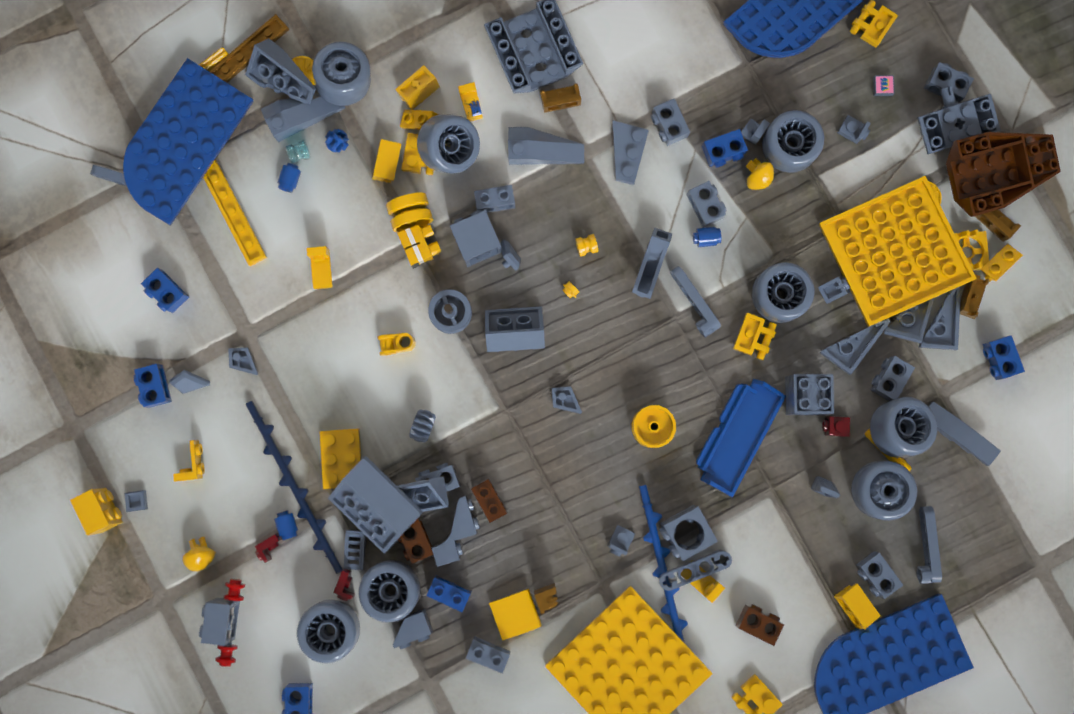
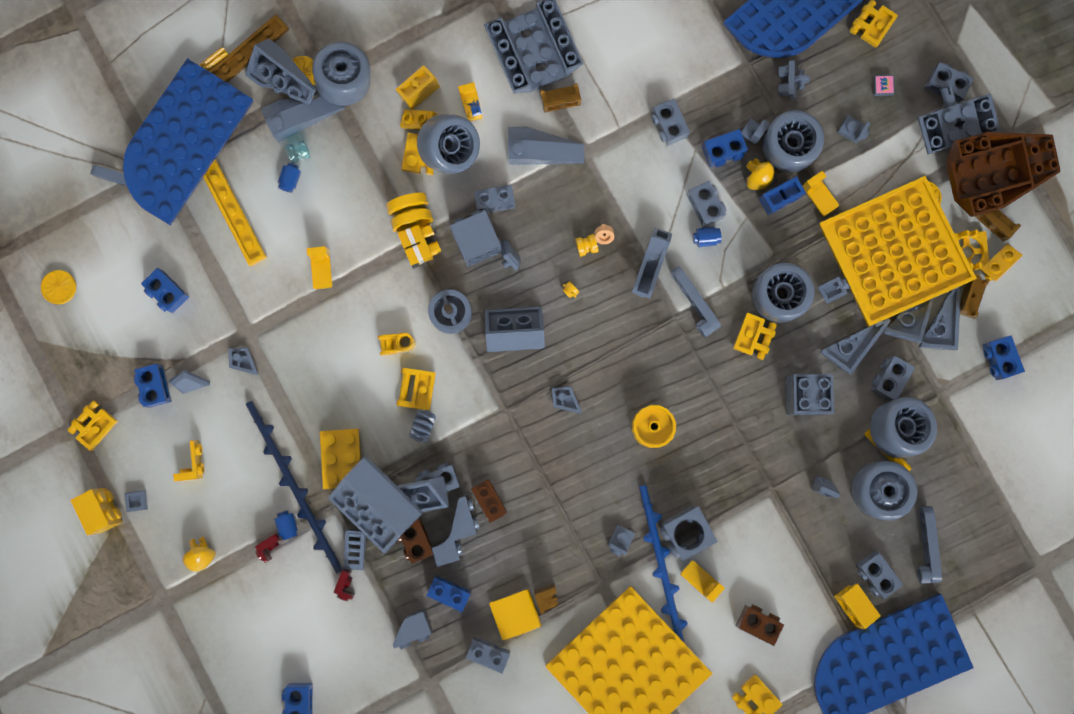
(58, 287): none -> yellow wheel
(96, 429): none -> yellow plate
(221, 622): sand blue brick -> none
(317, 642): sand blue wheel -> none
(336, 140): blue gear -> none
(376, 599): sand blue wheel -> none
(386, 161): yellow hinge -> none
(422, 389): none -> yellow plate
(604, 234): none -> light nougat tile
(628, 150): sand blue wing -> none
(694, 567): sand blue beam -> none
(739, 435): blue slope -> none
(782, 196): none -> blue brick
(790, 89): none -> sand blue hips
(820, 194): none -> yellow bracket
(836, 426): dark red bracket -> none
(964, 435): sand blue slope -> none

